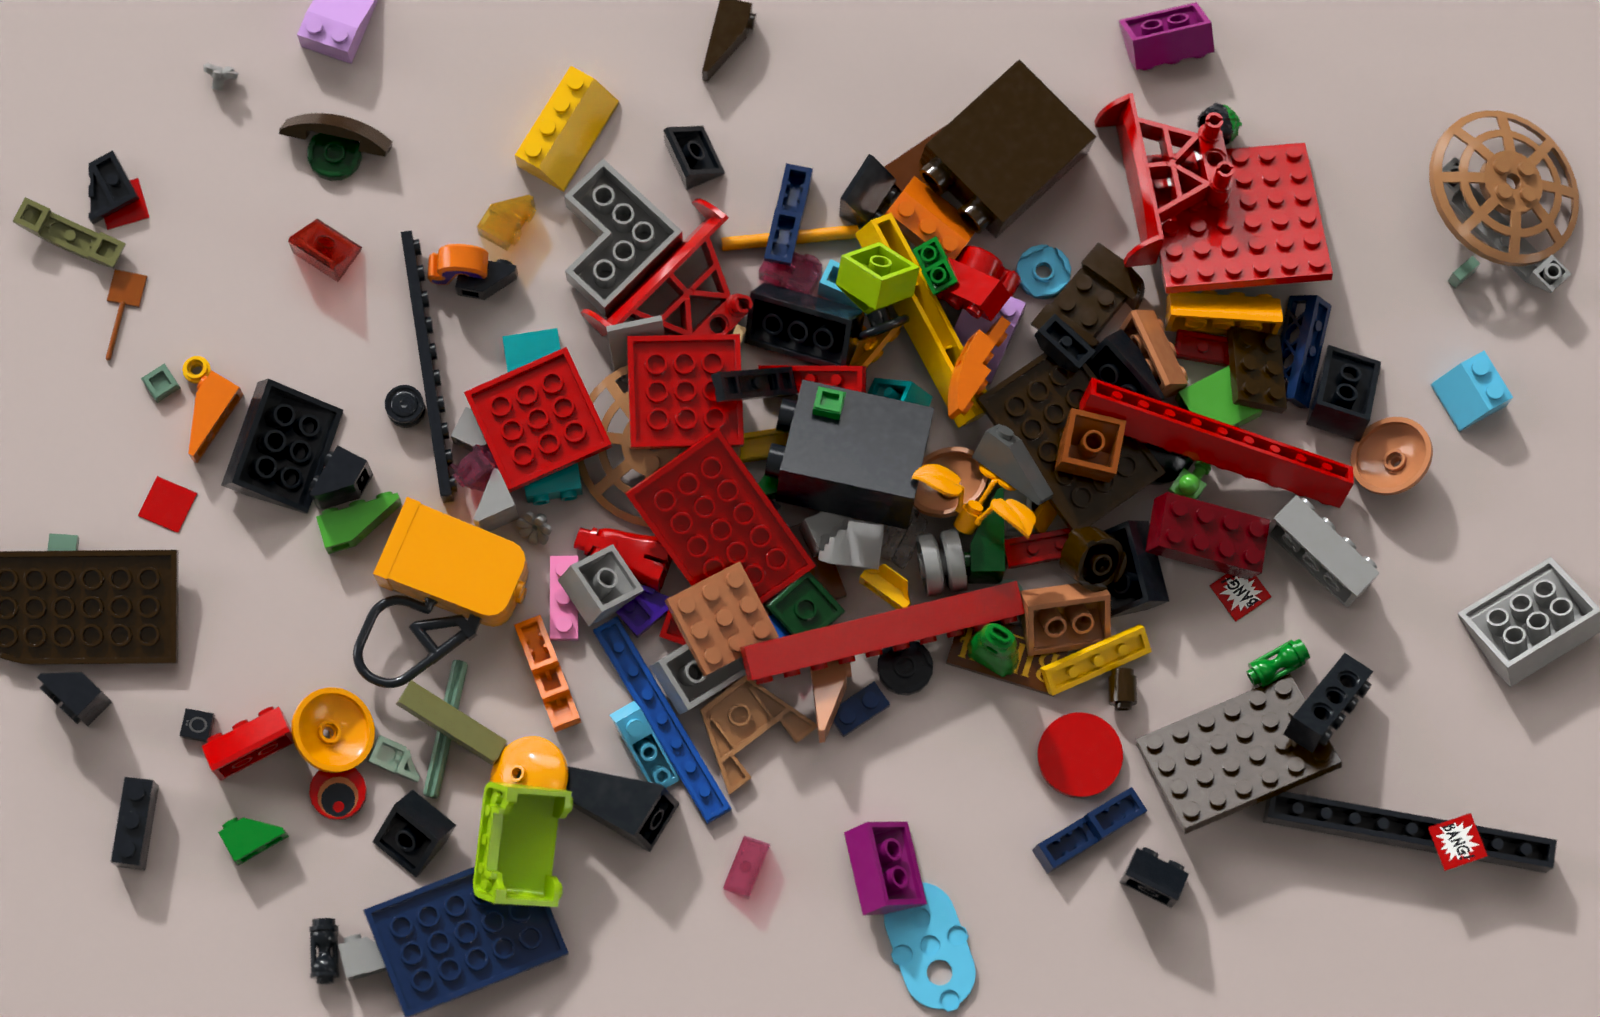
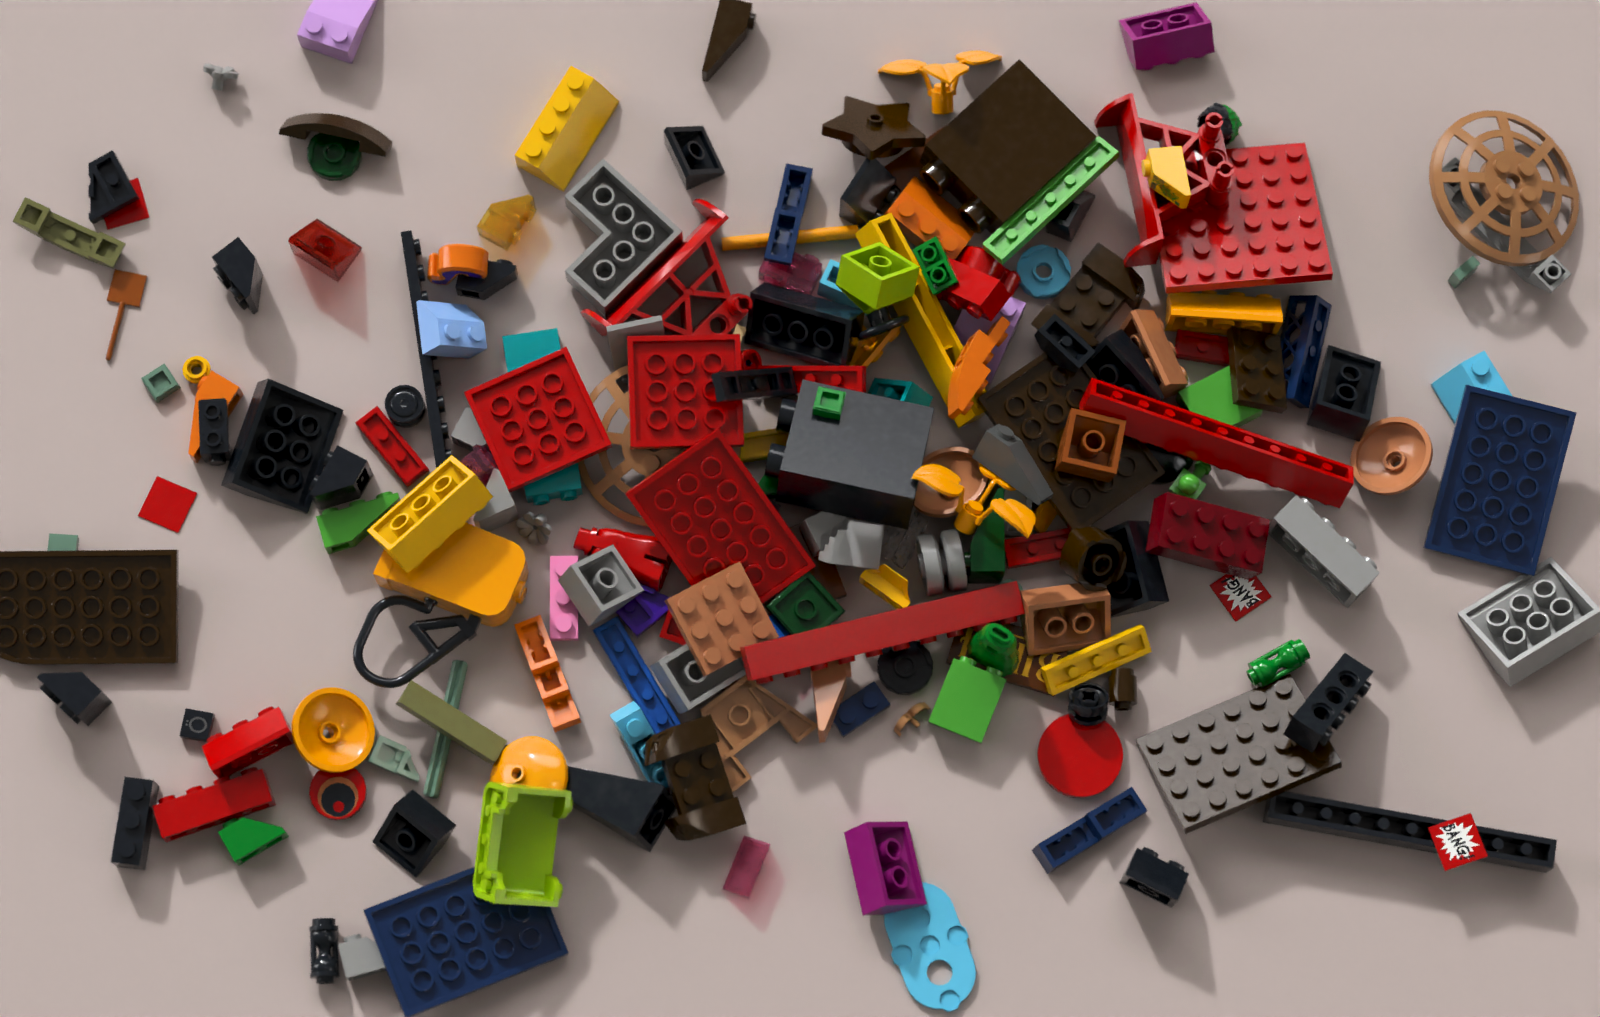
(213, 805): none -> red brick
(214, 431): none -> black bracket
(239, 270): none -> black slope
(392, 446): none -> red tile
(430, 513): none -> yellow slope
(450, 330): none -> light blue slope
(695, 779): none -> dark brown piece
(750, 359): none -> red tile
(874, 129): none -> dark brown plate
(909, 716): none -> medium nougat piece
(948, 73): none -> light orange plant
(968, 699): none -> bright green brick
(1050, 200): none -> bright green plate
(1070, 218): none -> black slope
(1088, 704): none -> black wheel
(1168, 174): none -> yellow slope
(1499, 480): none -> dark blue plate

